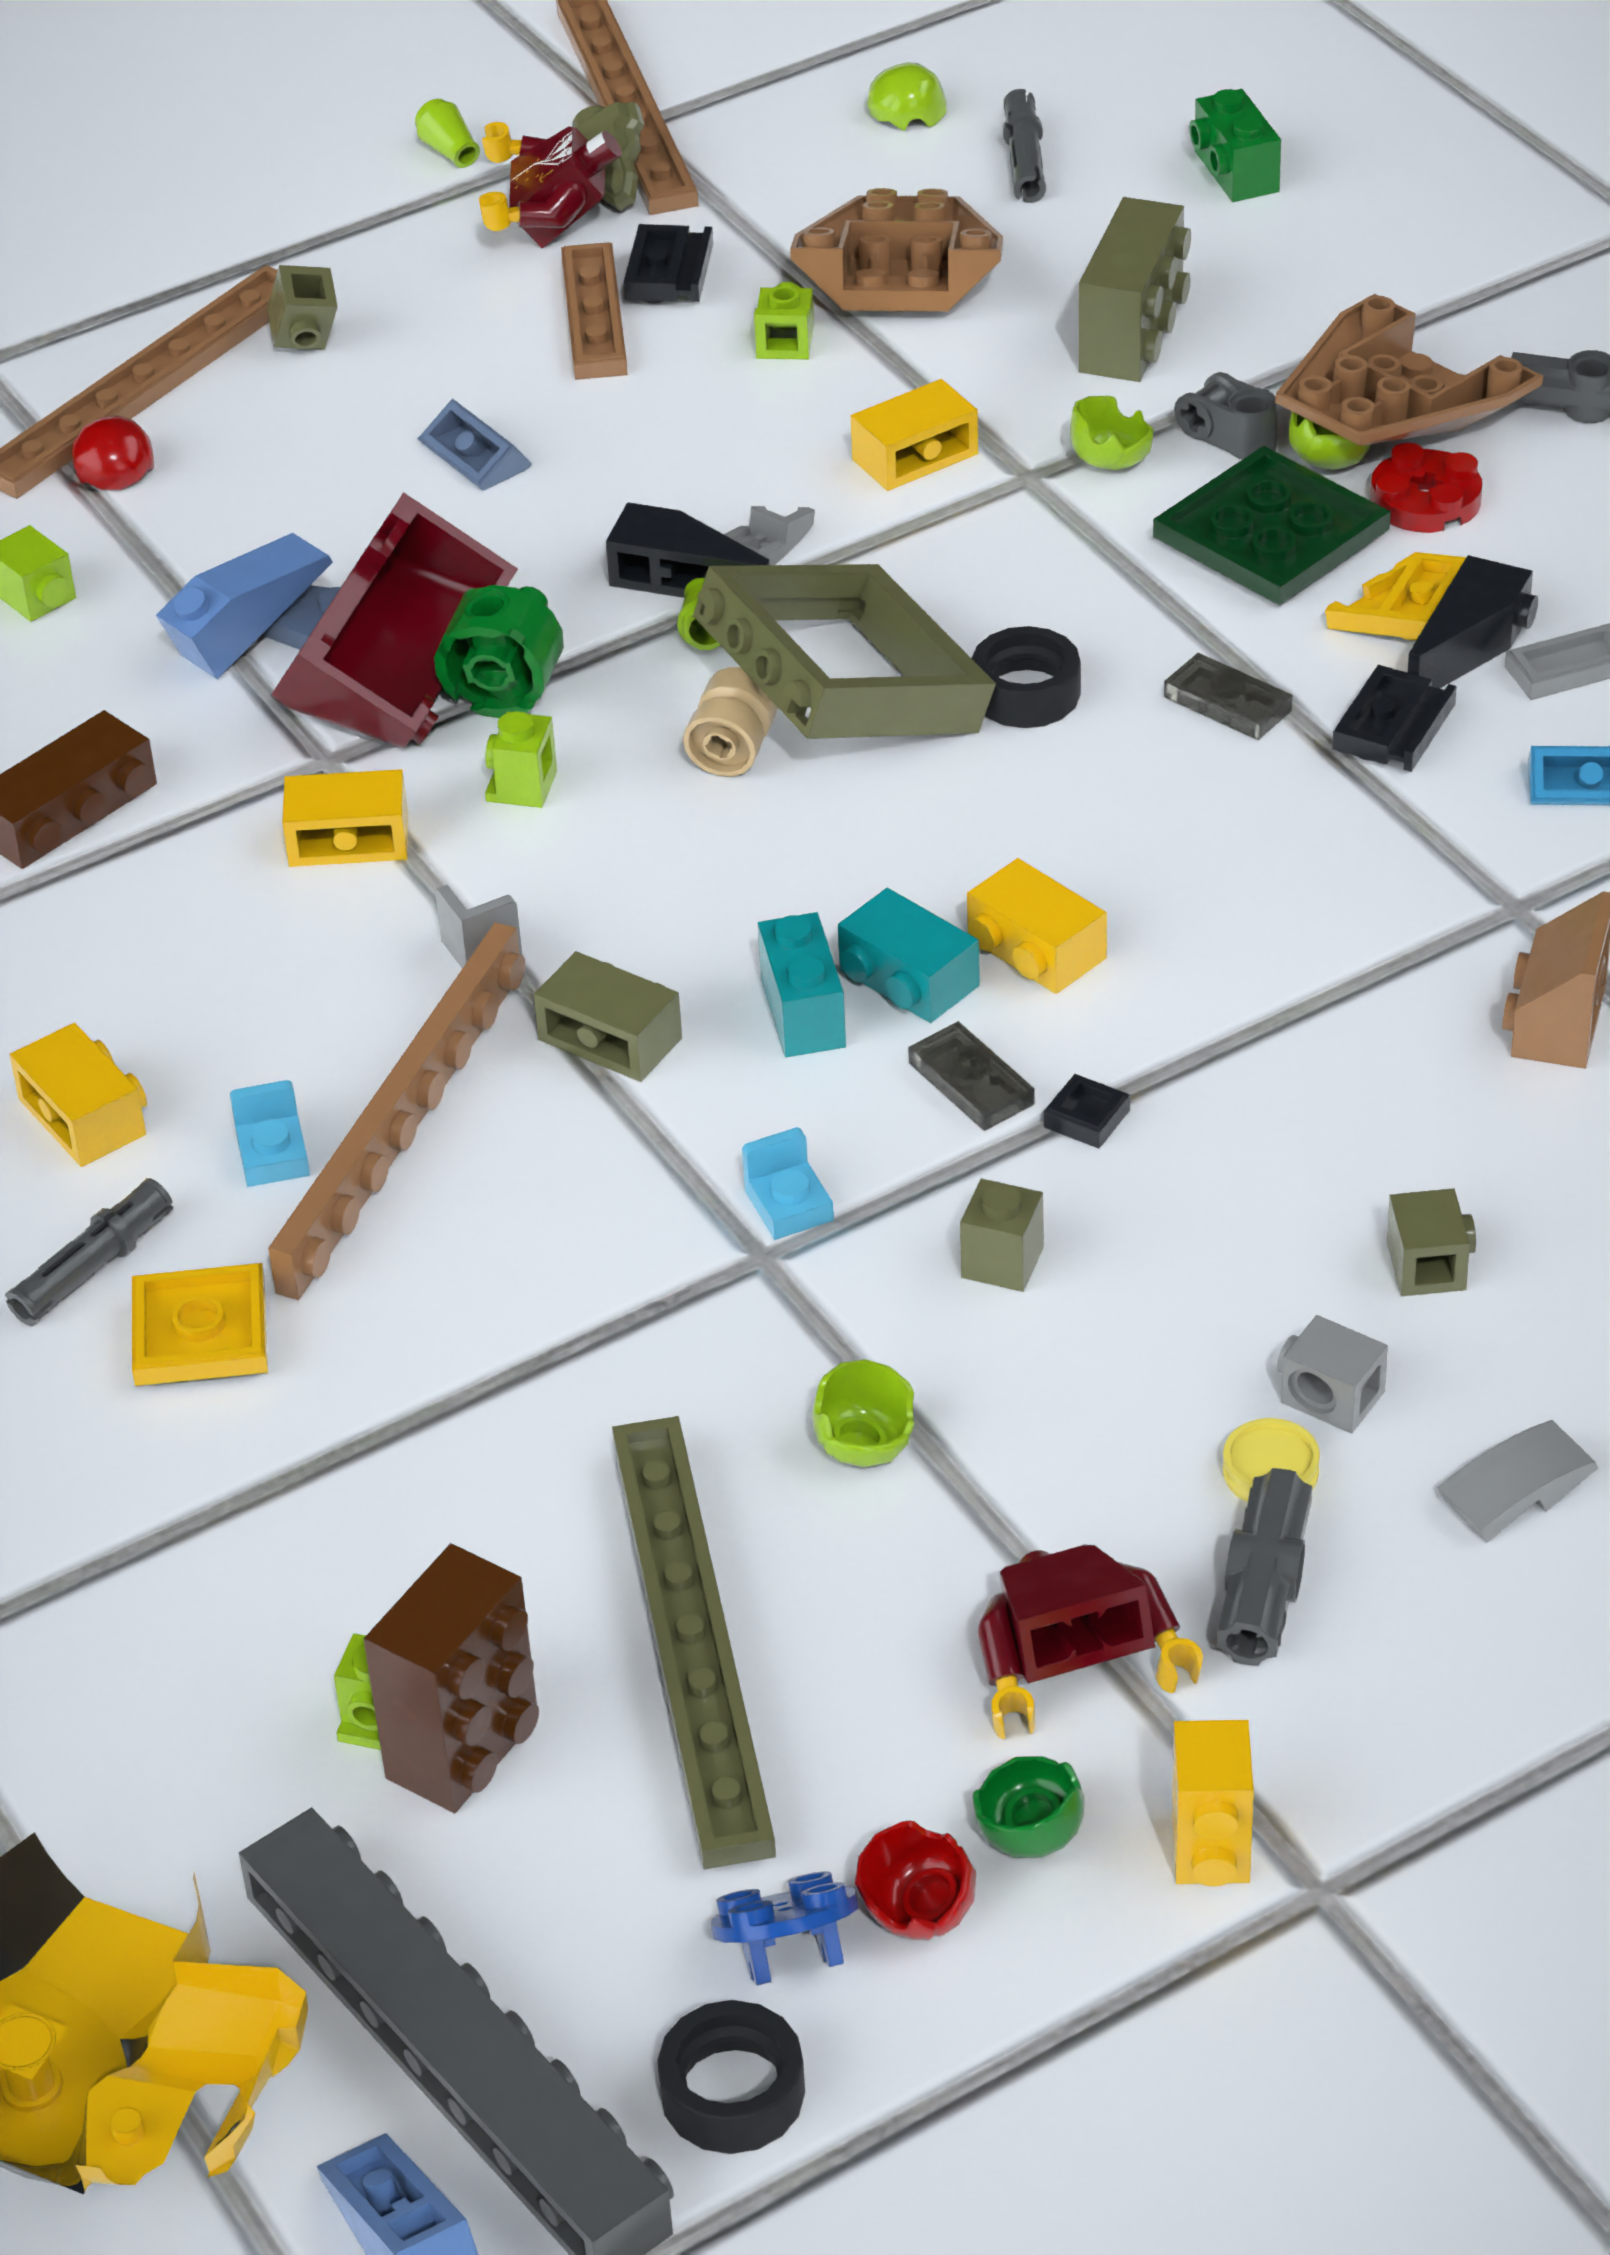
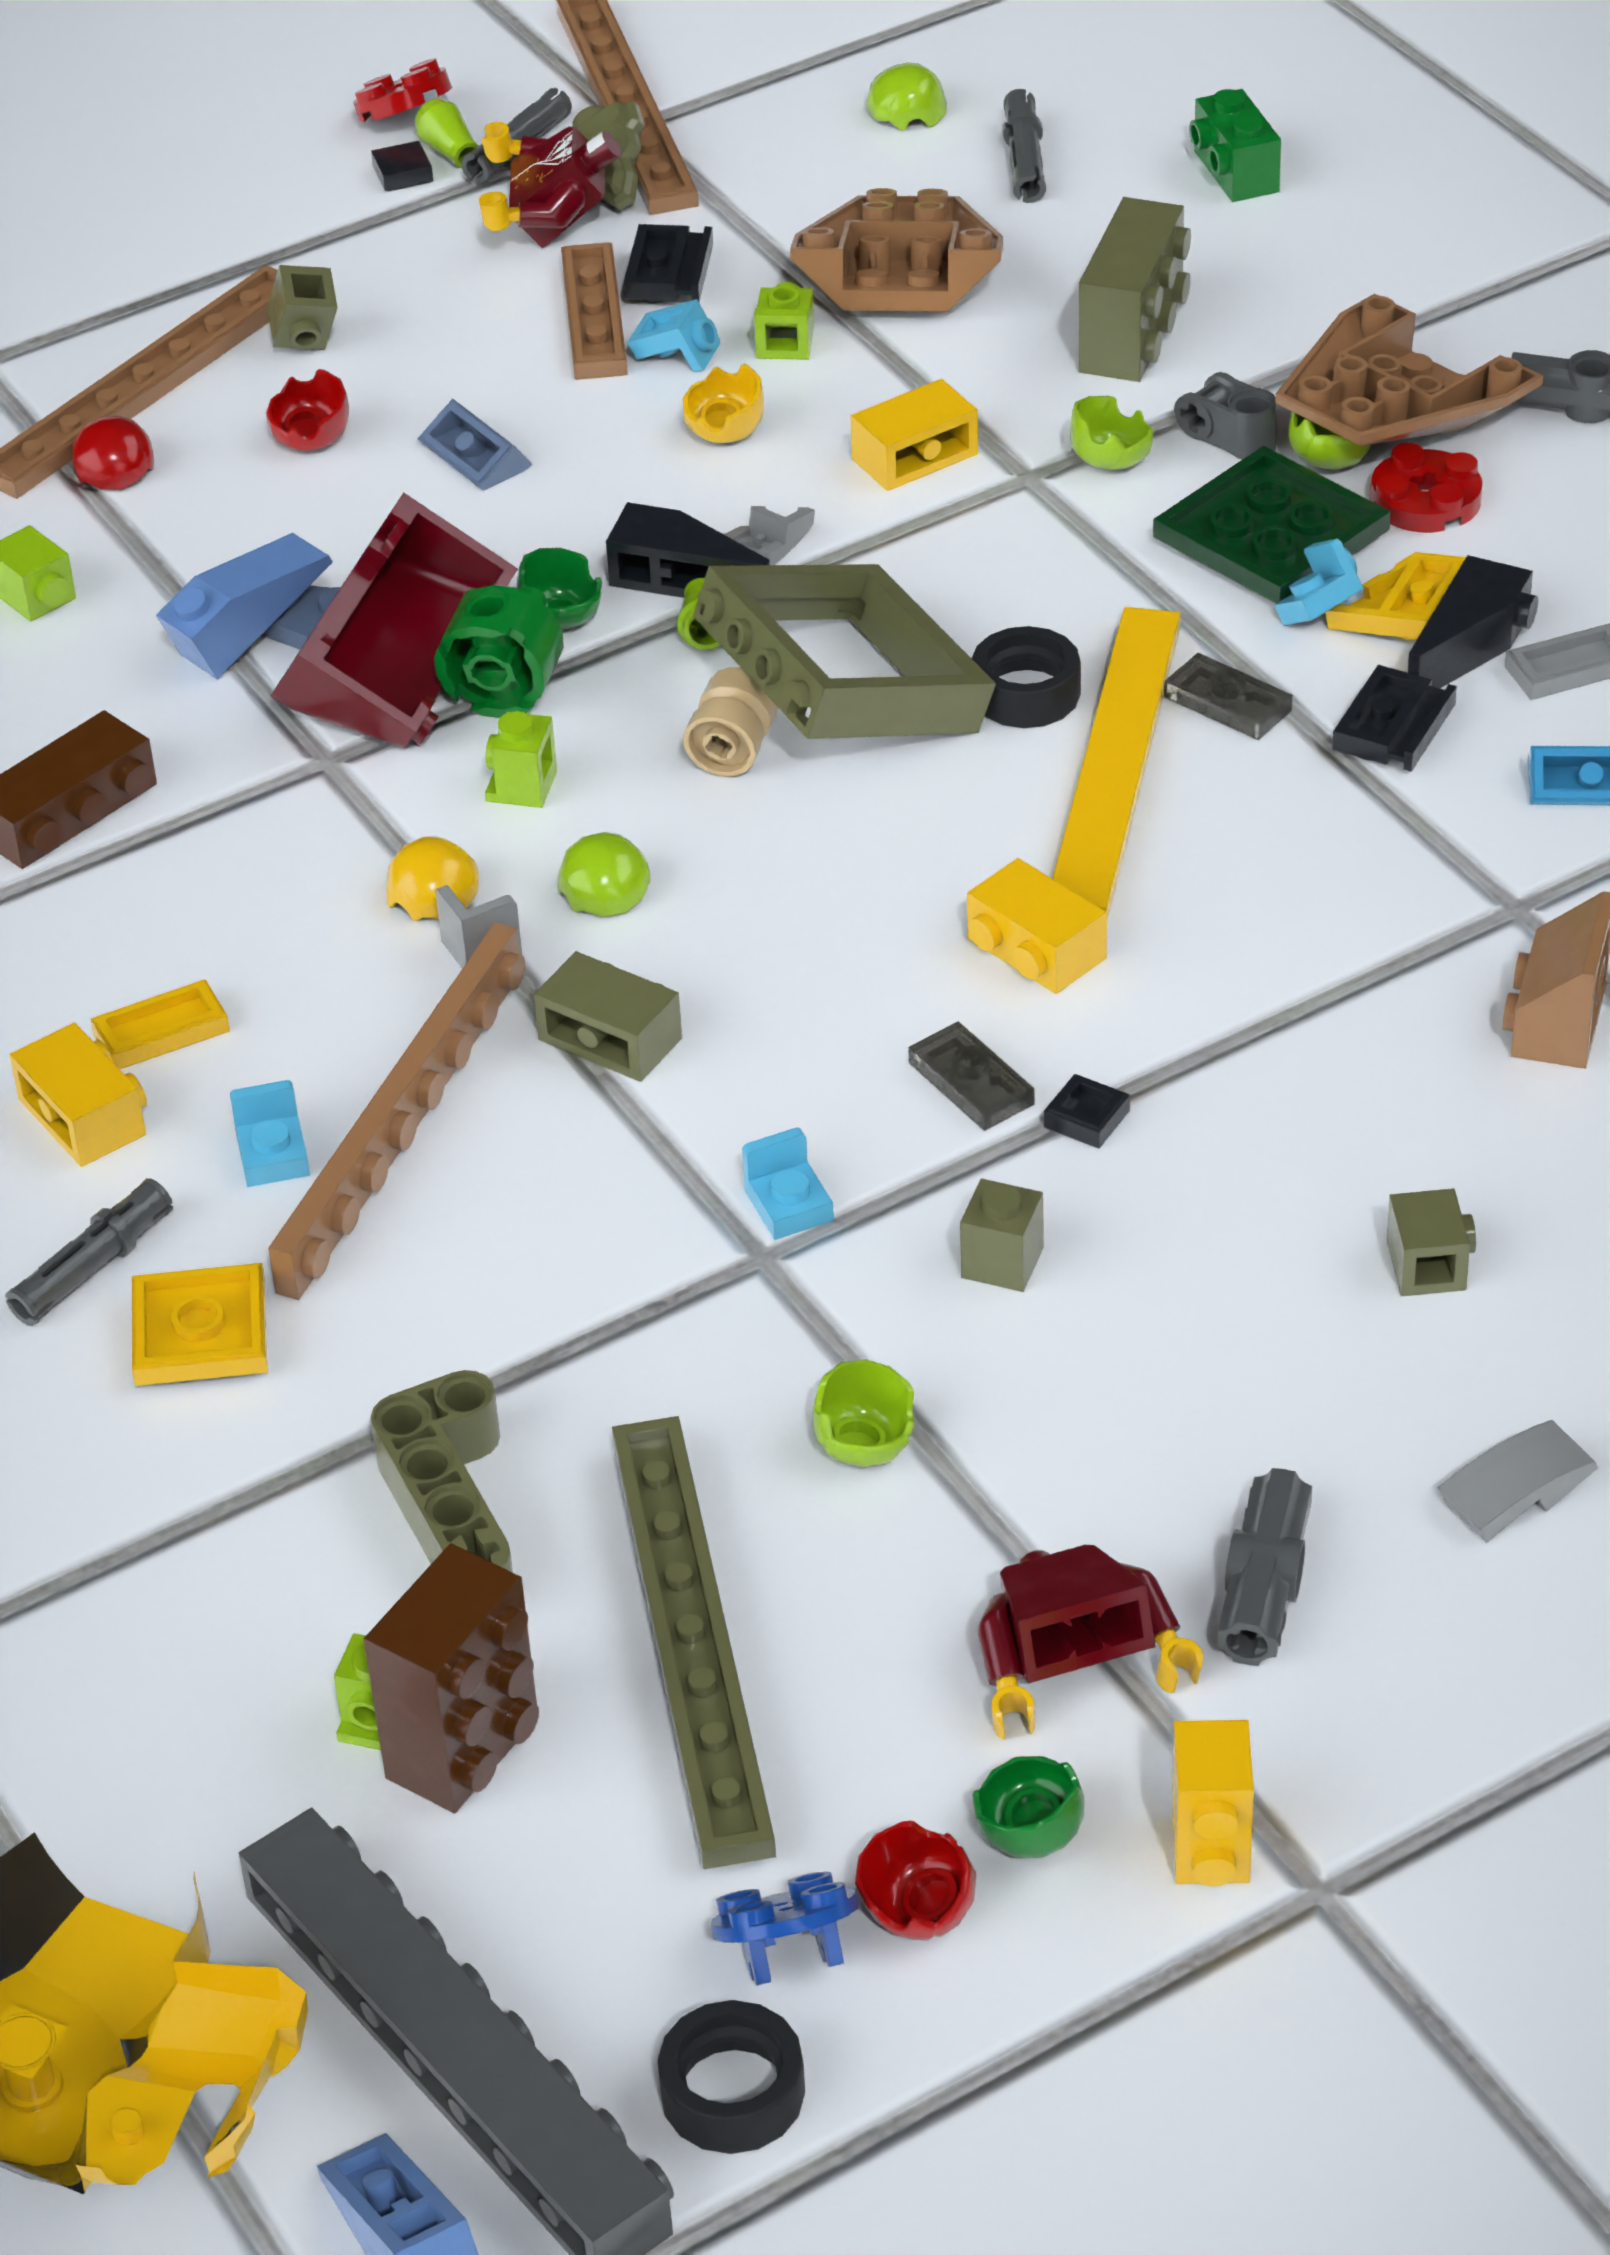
(161, 1024): none -> yellow tile
(309, 412): none -> red hair
(345, 818): yellow brick -> none
(387, 97): none -> red plate
(402, 166): none -> black tile
(421, 1453): none -> olive beam
(425, 867): none -> yellow hair
(530, 122): none -> dark grey pin
(564, 581): none -> green hair
(603, 875): none -> lime hair
(677, 328): none -> medium azure bracket
(725, 405): none -> yellow hair
(801, 984): teal brick -> none
(908, 955): teal brick -> none
(1117, 755): none -> yellow tile
(1267, 1445): light yellow piece -> none
(1329, 585): none -> medium azure bracket
(1333, 1373): light grey brick -> none

